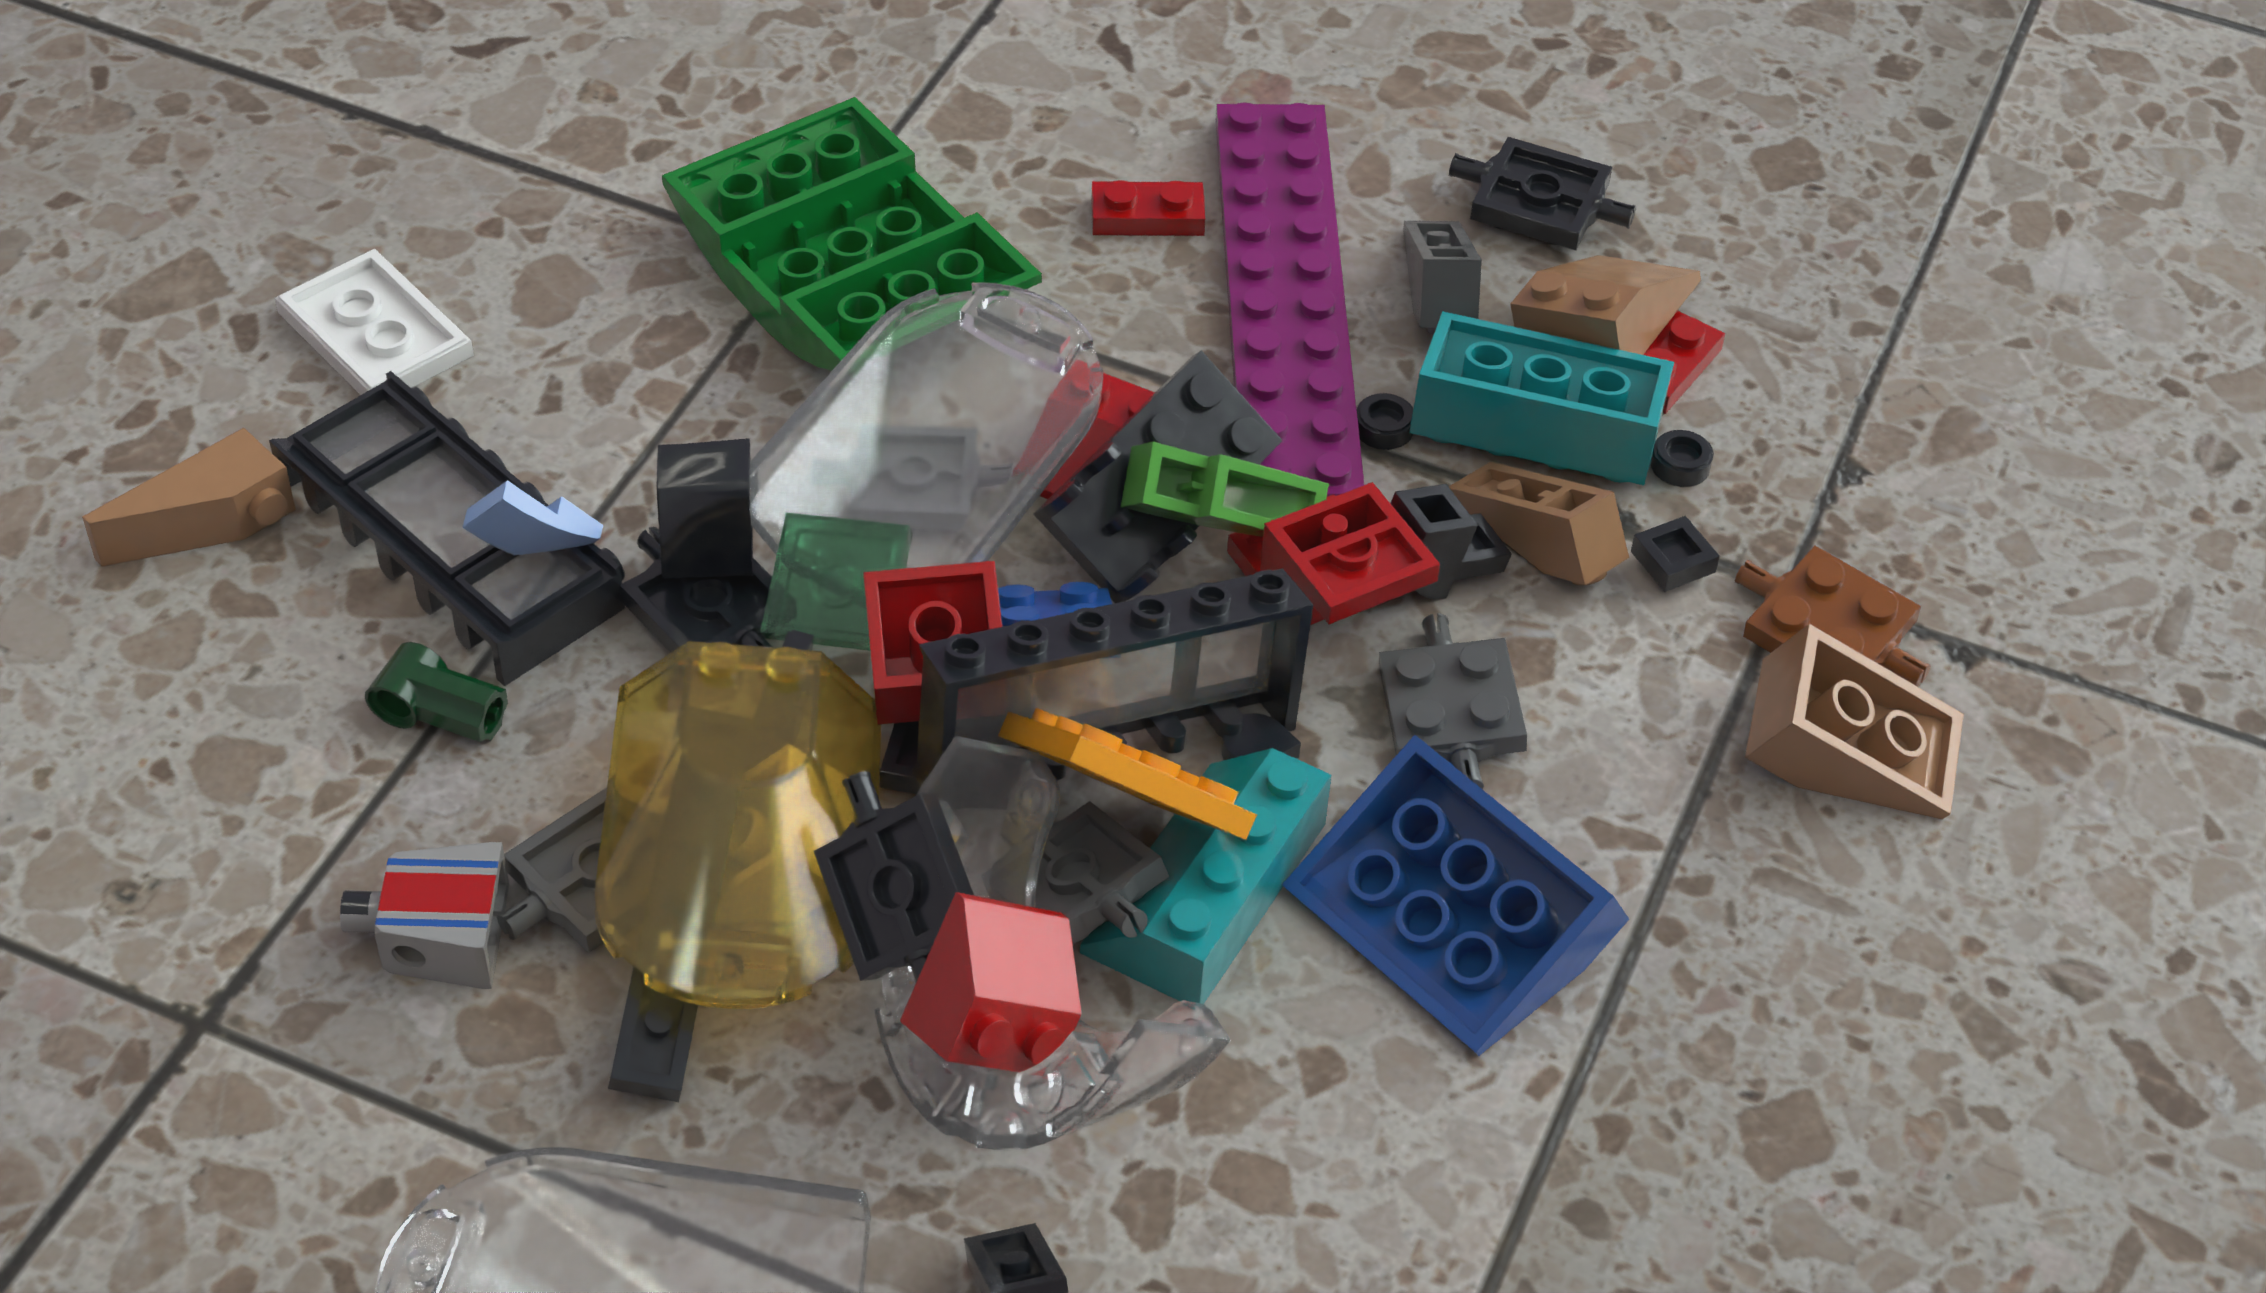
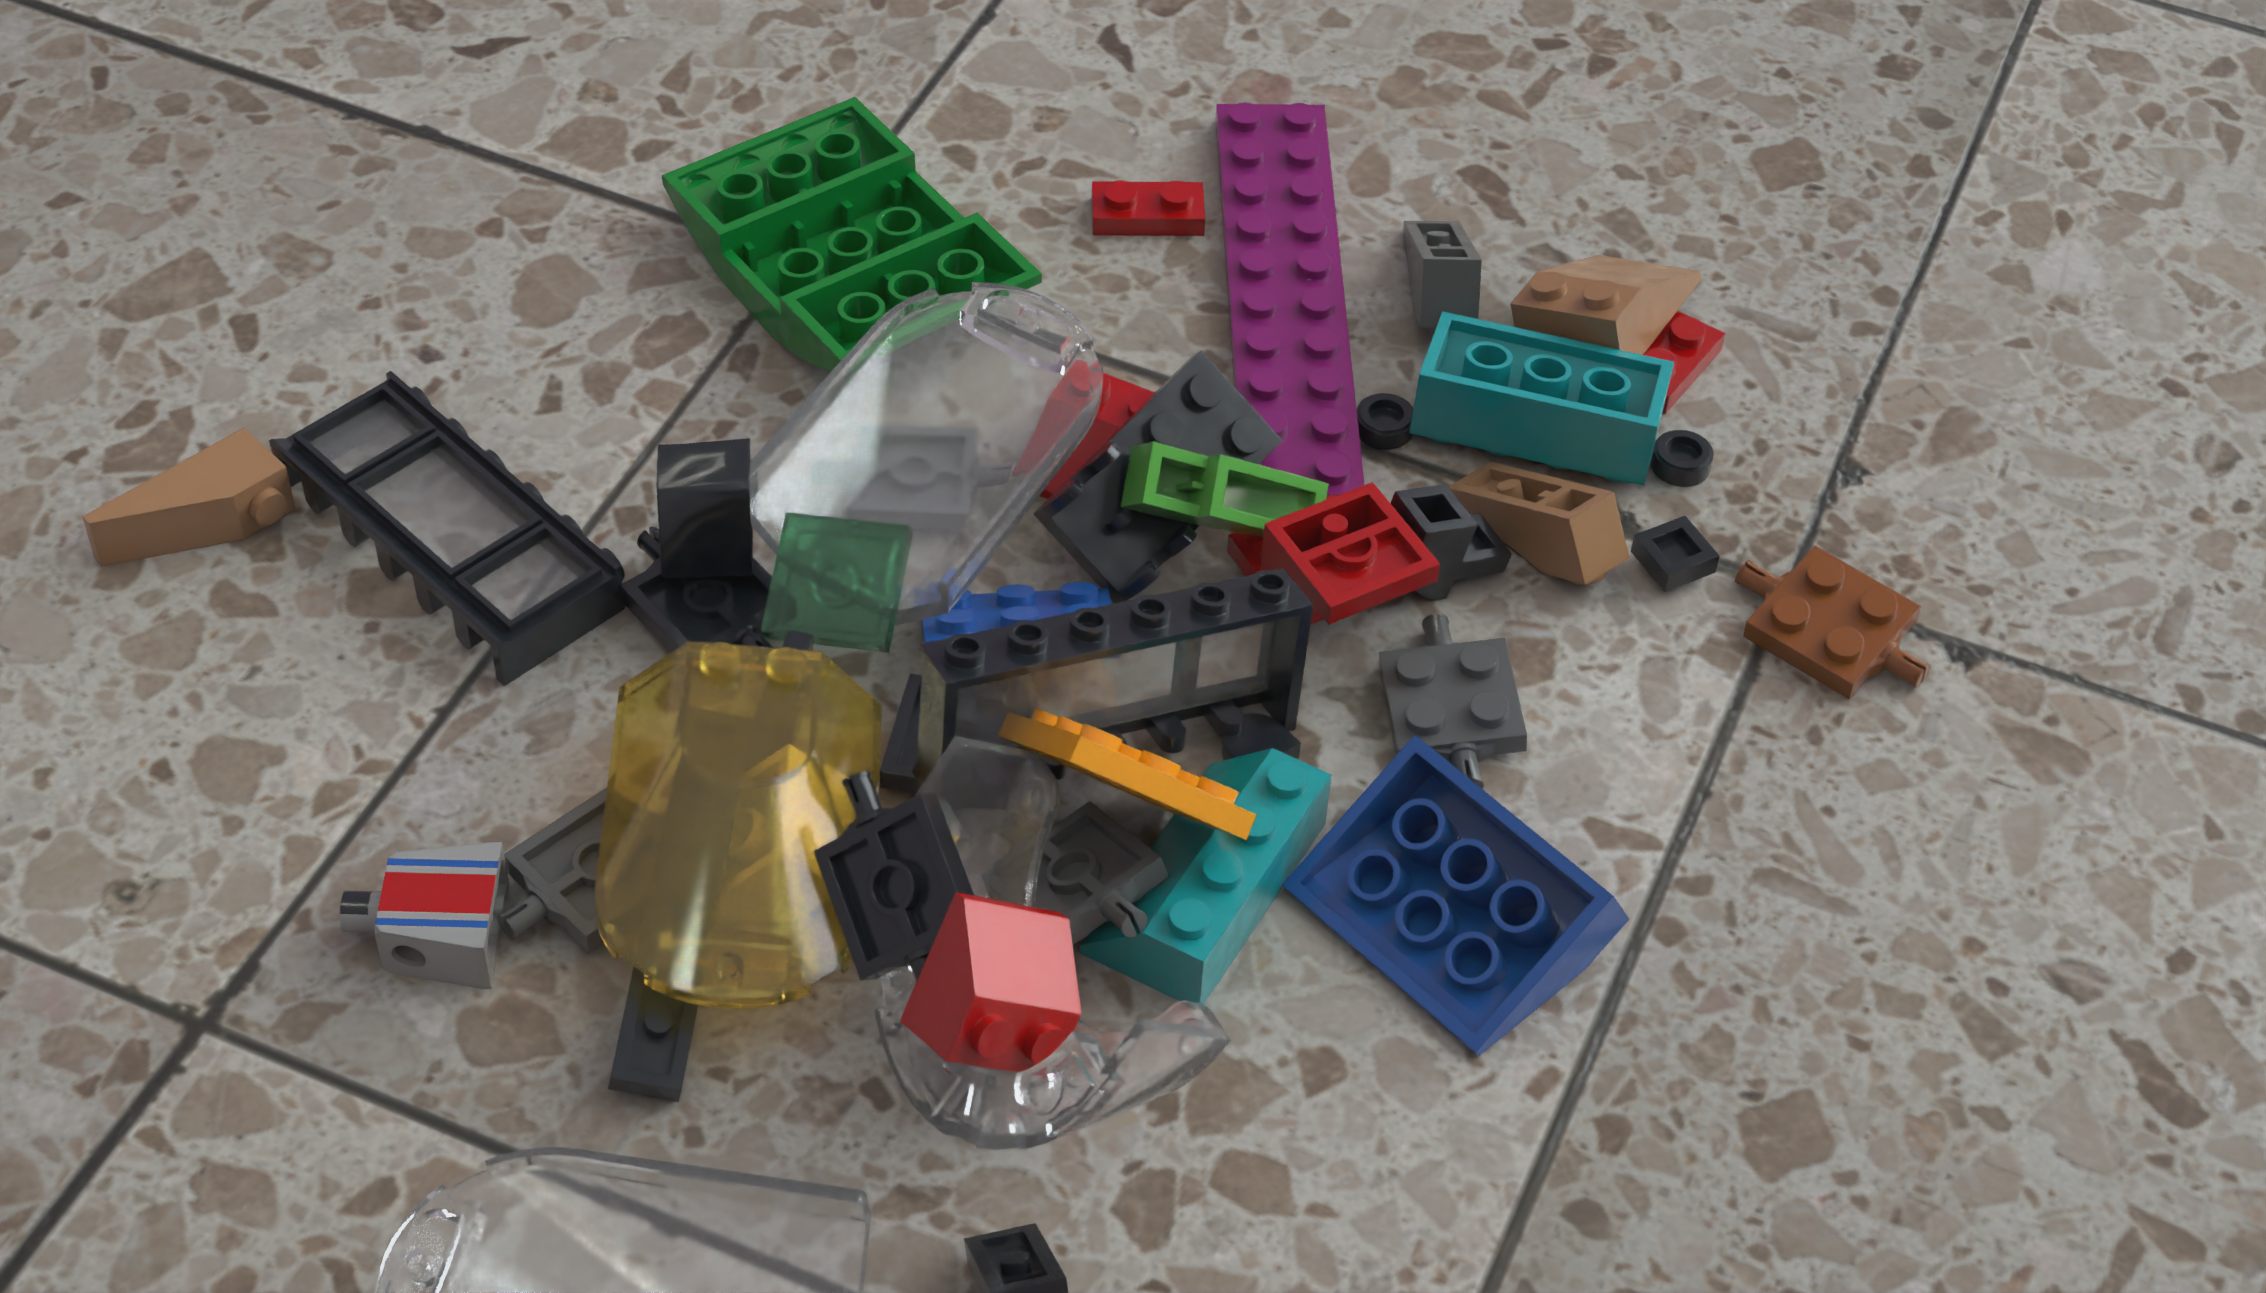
(373, 323): white tile -> none
(422, 688): dark green piece -> none
(525, 526): light blue slope -> none
(919, 608): red slope -> none
(1541, 193): black plate -> none
(1853, 728): medium nougat slope -> none

